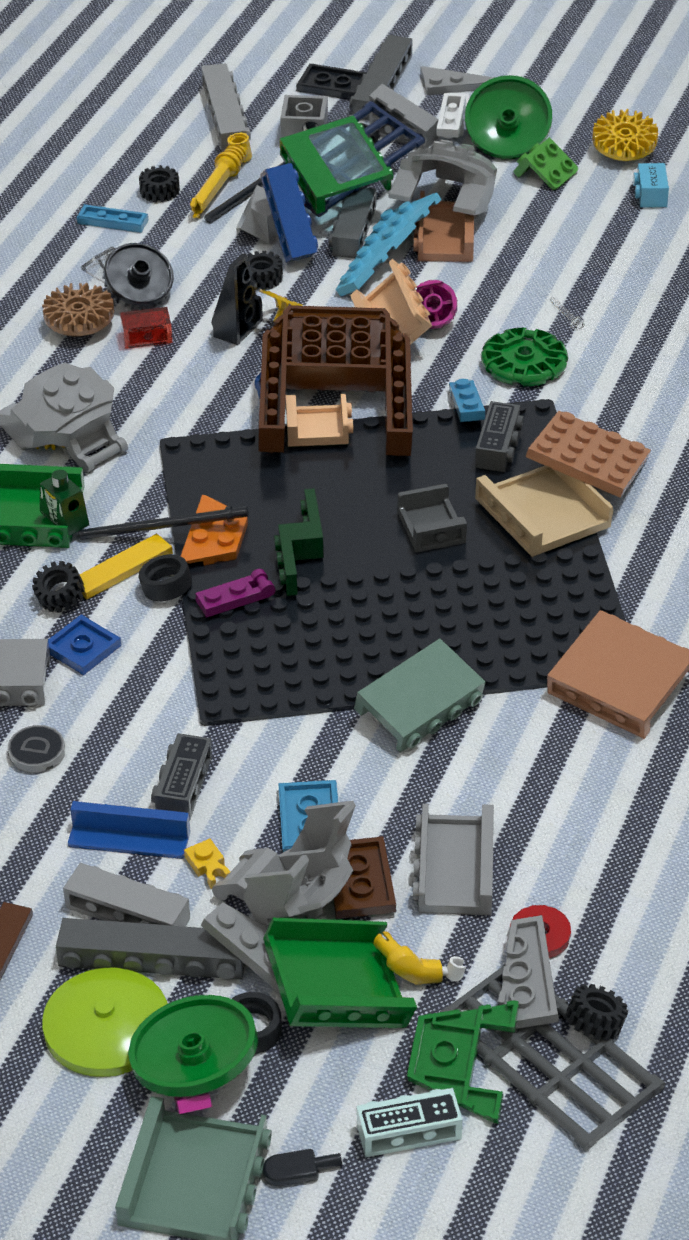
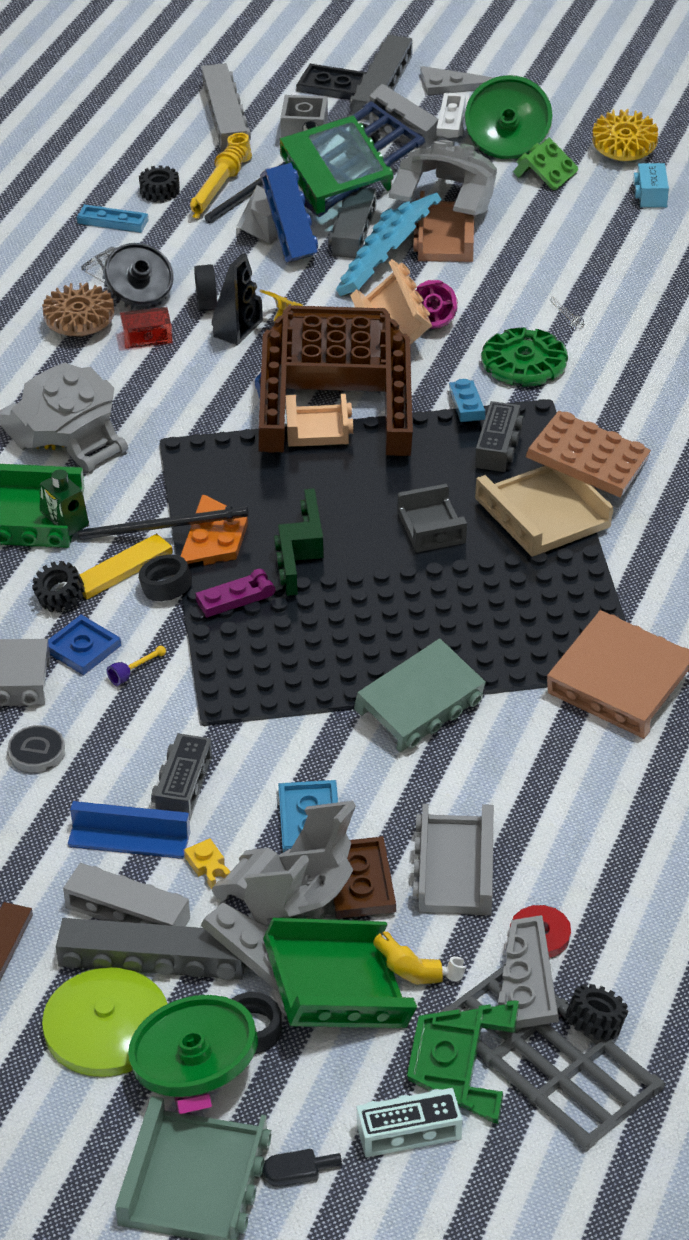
(120, 672): none -> dark purple hinge
(205, 286): none -> black tyre
(266, 269): black tyre -> none

